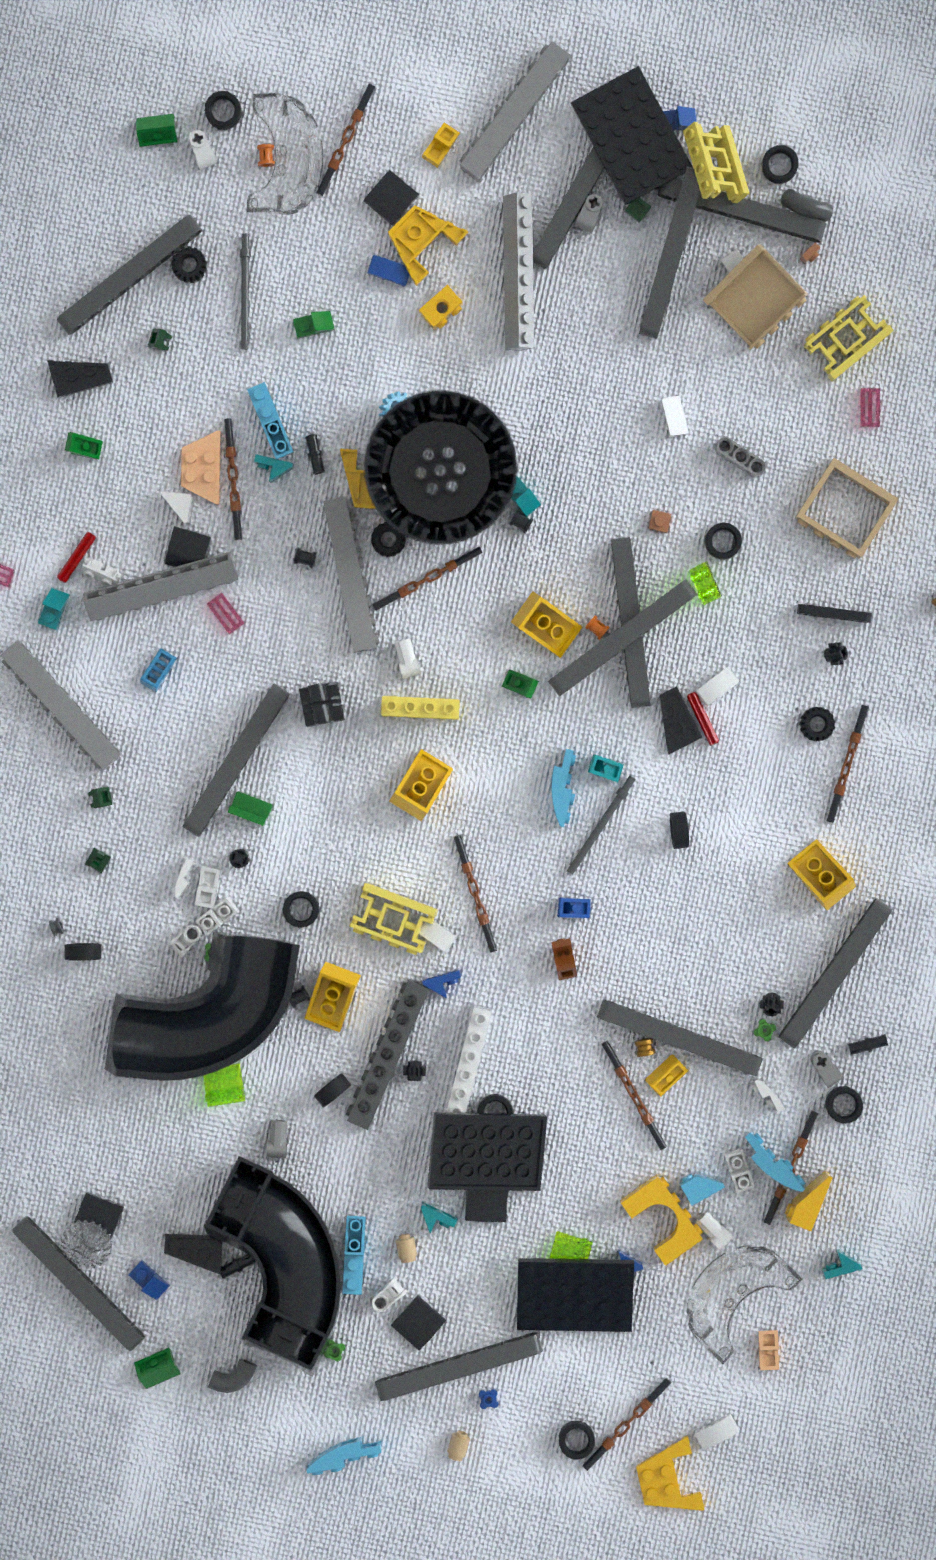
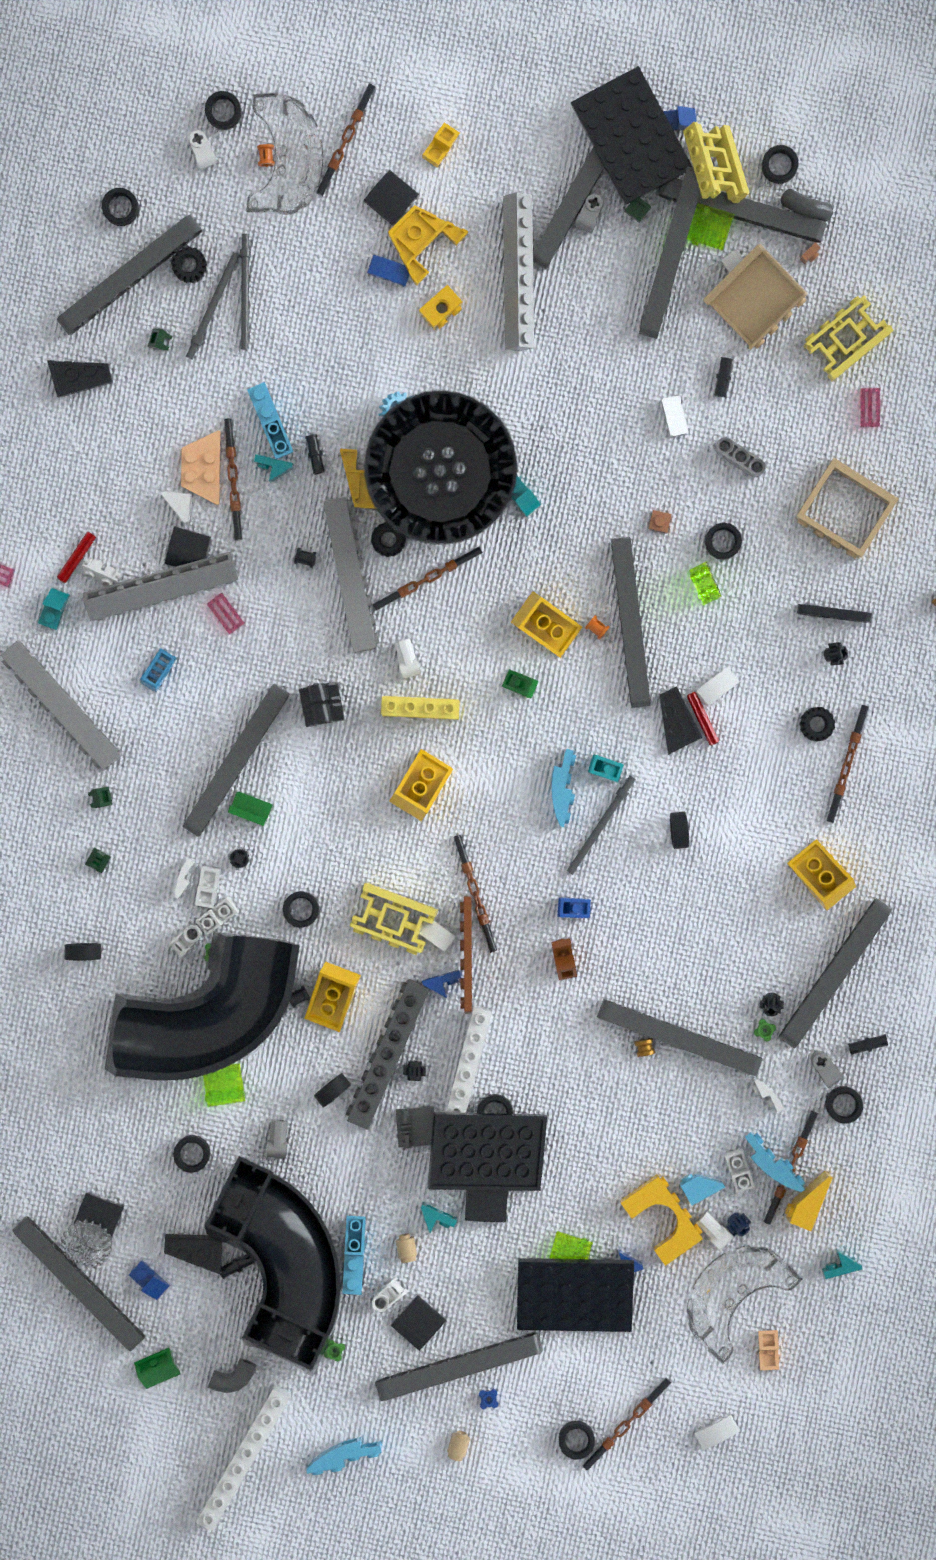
(56, 927): dark grey bush -> none
(83, 446): green slope -> none
(134, 208): none -> black tyre
(156, 130): green panel -> none
(191, 1139): none -> black tyre
(197, 340): none -> dark grey bar
(243, 1458): none -> white brick
(313, 324): green slope -> none
(414, 1126): none -> dark grey hinge
(466, 963): none -> dark orange plate
(515, 111): light grey brick -> none
(521, 521): black bush -> none
(622, 637): dark grey beam -> none
(646, 1118): piece -> none
(660, 1482): yellow wing -> none
(666, 1075): yellow slope -> none
(710, 226): none -> clear neon green hinge
(723, 377): none -> black pin
(738, 1224): none -> dark blue gear

